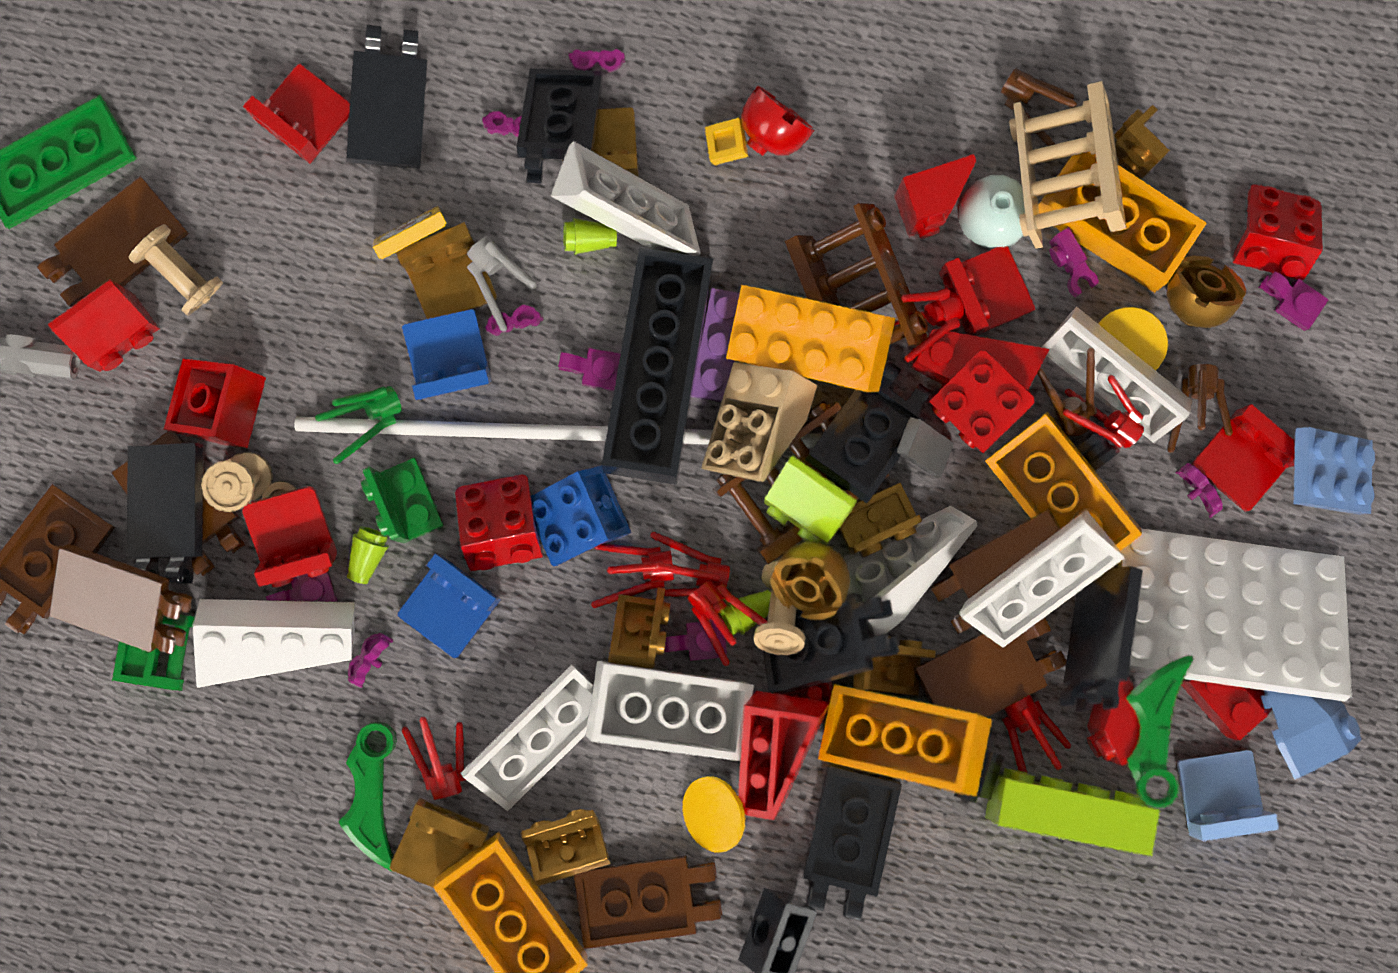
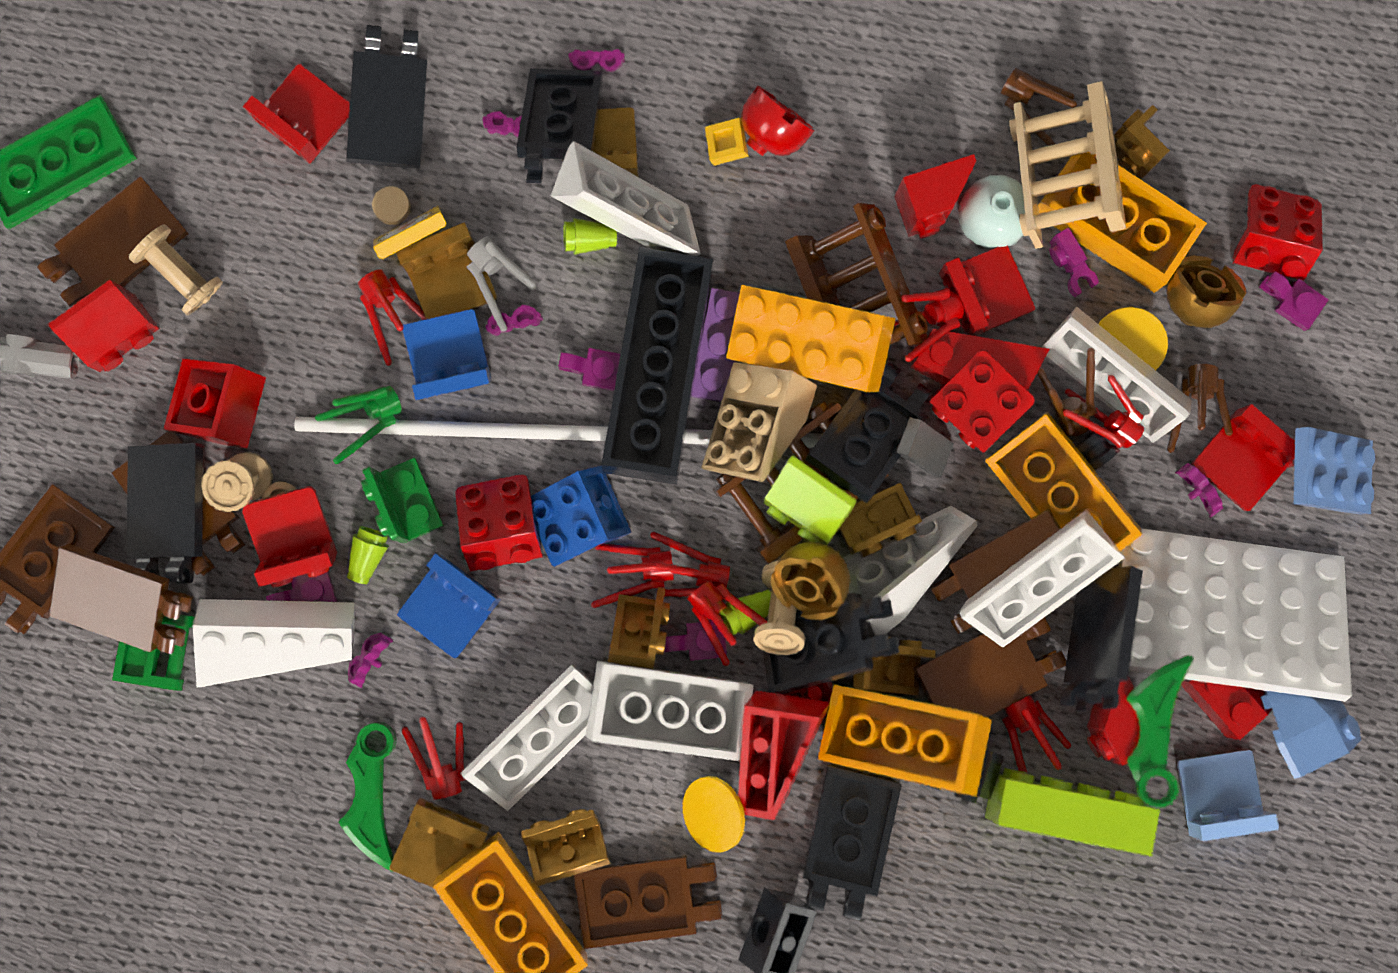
(379, 291): none -> red plant
(391, 205): none -> tan tile

